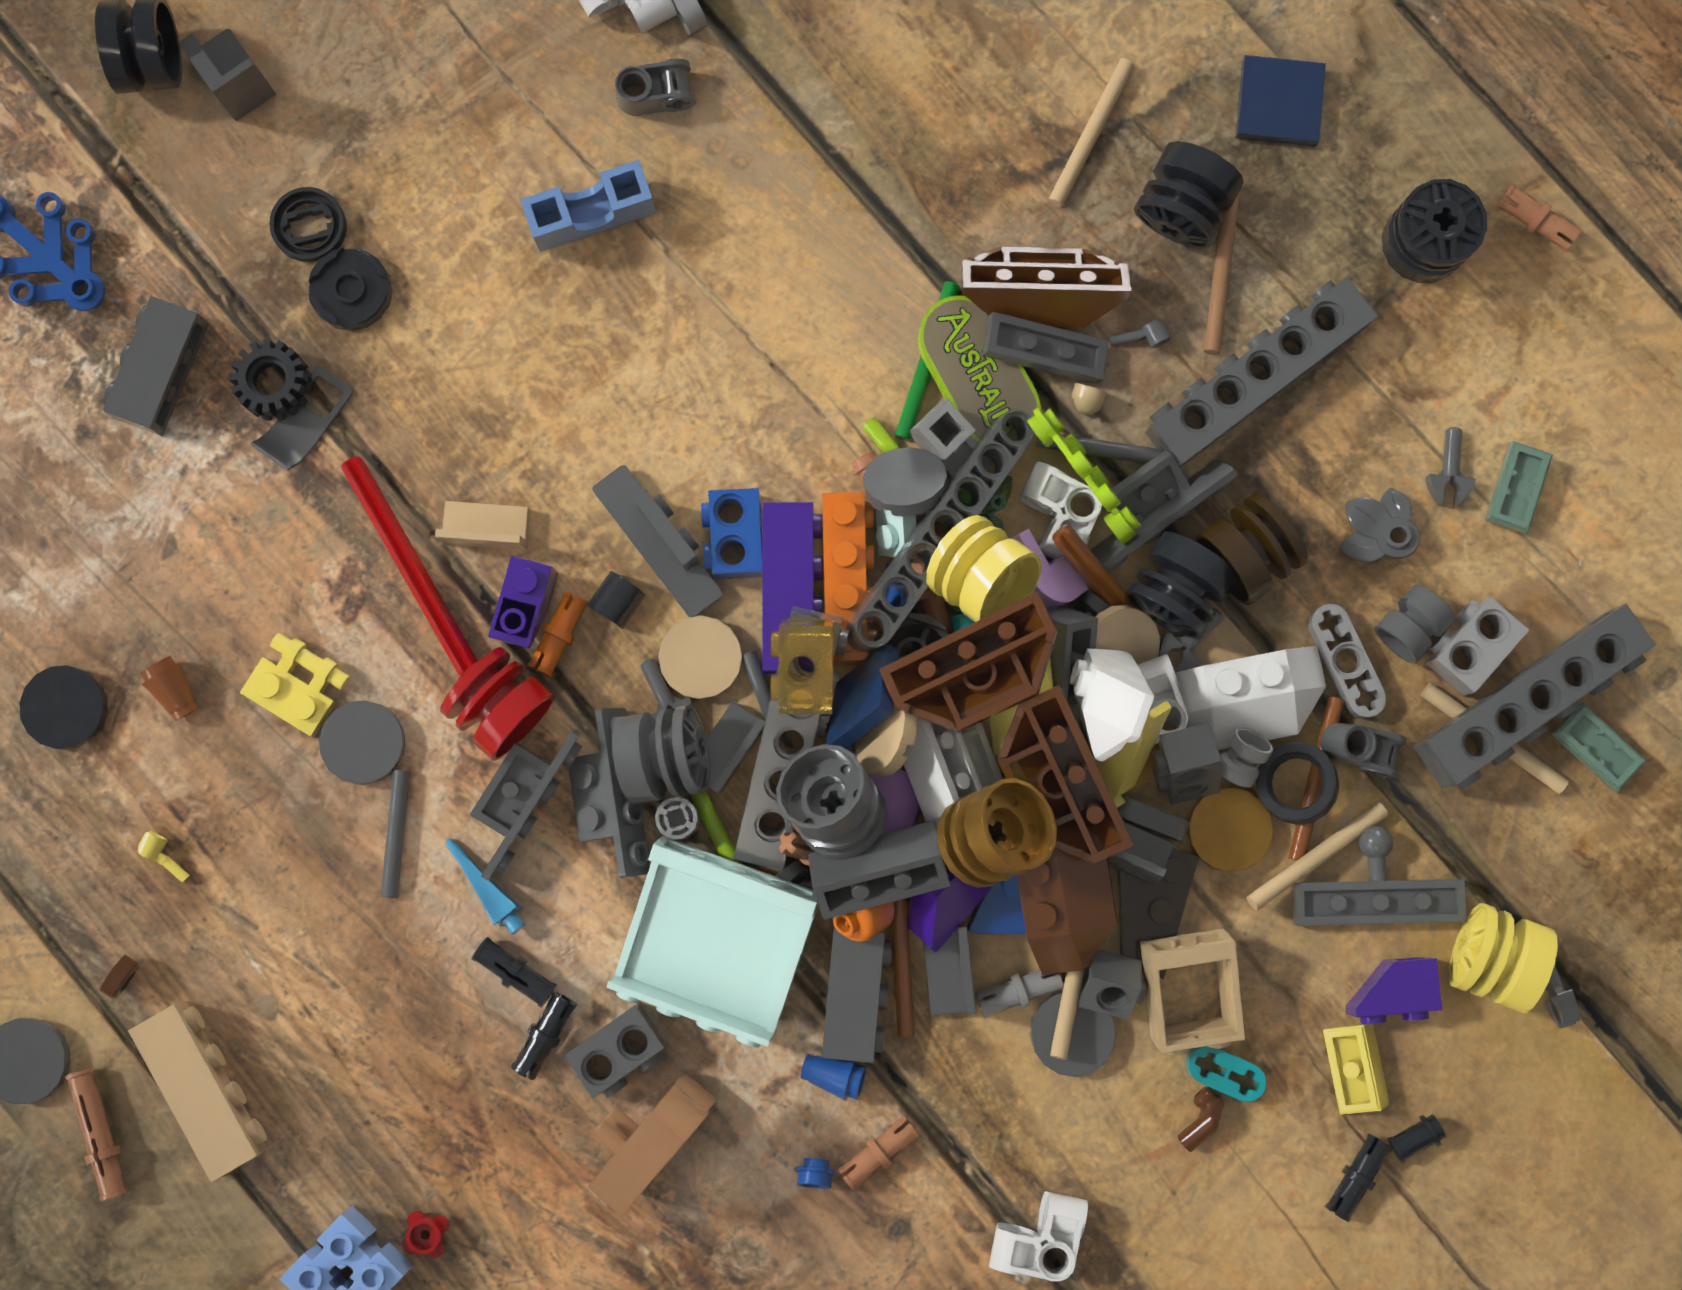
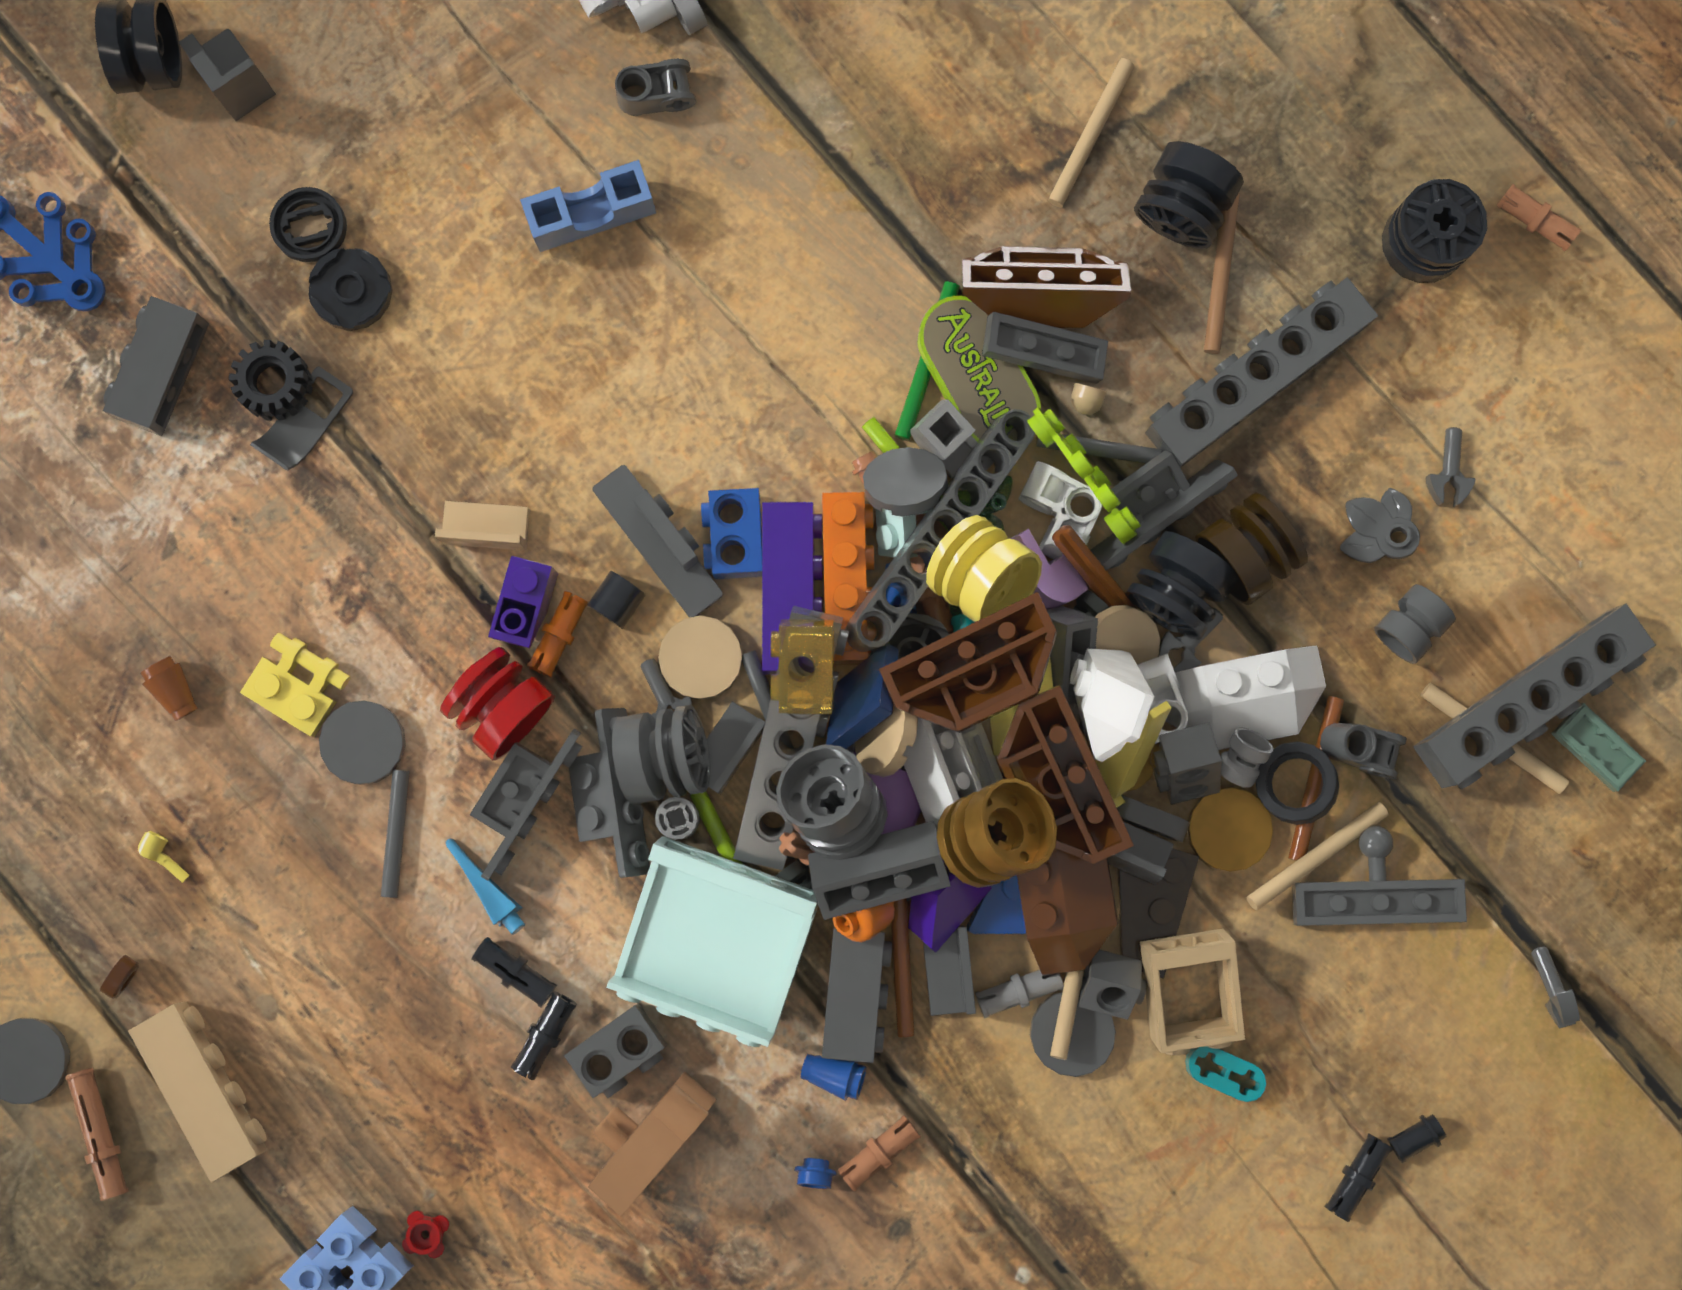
(63, 707): black tile -> none
(409, 564): red axle -> none
(1022, 1250): white piece -> none
(1154, 332): dark grey hand -> none
(1207, 1121): reddish brown arm -> none
(1280, 100): dark blue tile -> none
(1356, 1068): light yellow slope -> none
(1364, 665): light grey beam -> none
(1398, 987): dark purple slope -> none
(1481, 652): light grey brick -> none
(1503, 958): light yellow wheel -> none
(1518, 487): sand green plate -> none

